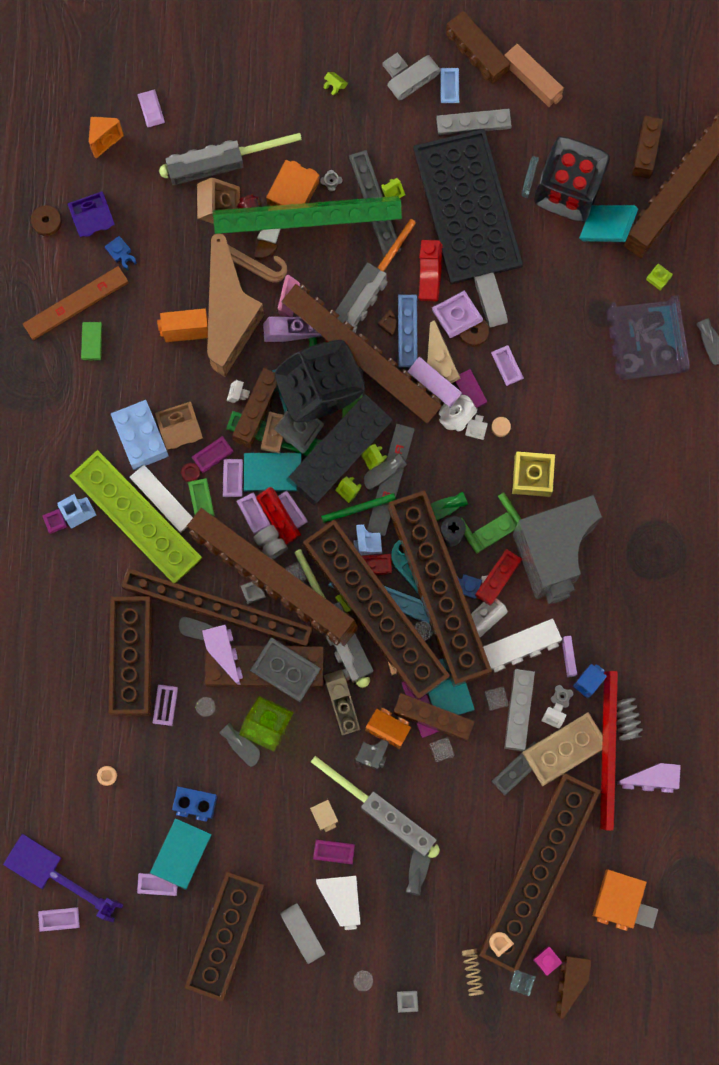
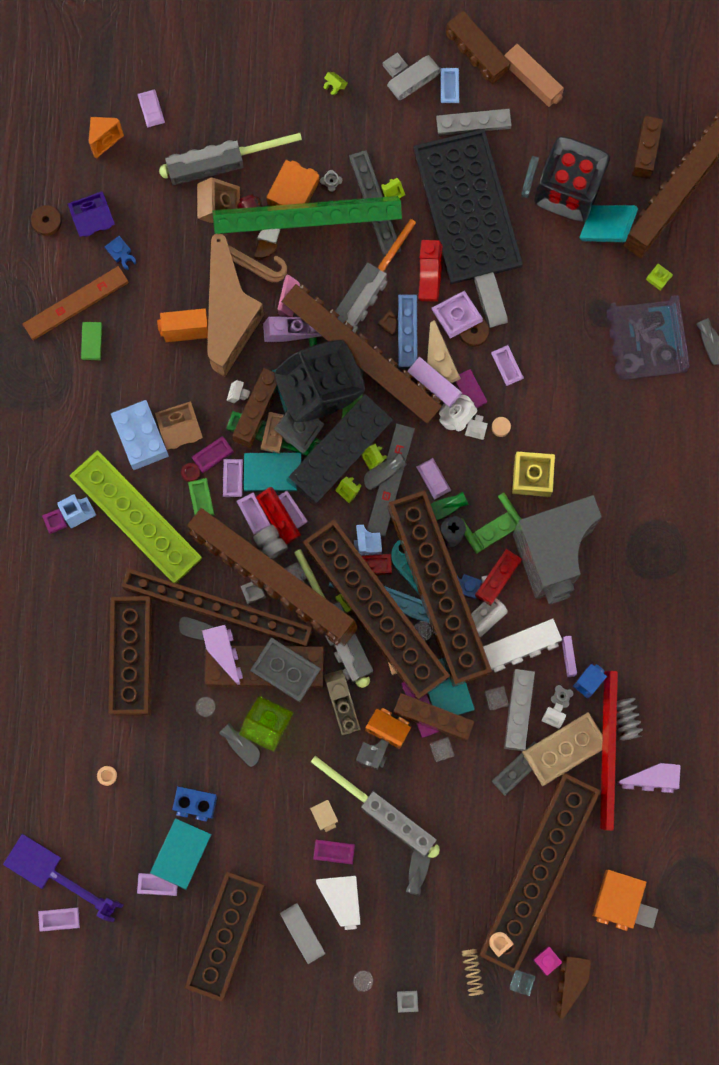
(157, 705): lavender tile -> none
(161, 498): white tile -> none
(358, 508): green bar -> none
(433, 478): none -> lavender tile

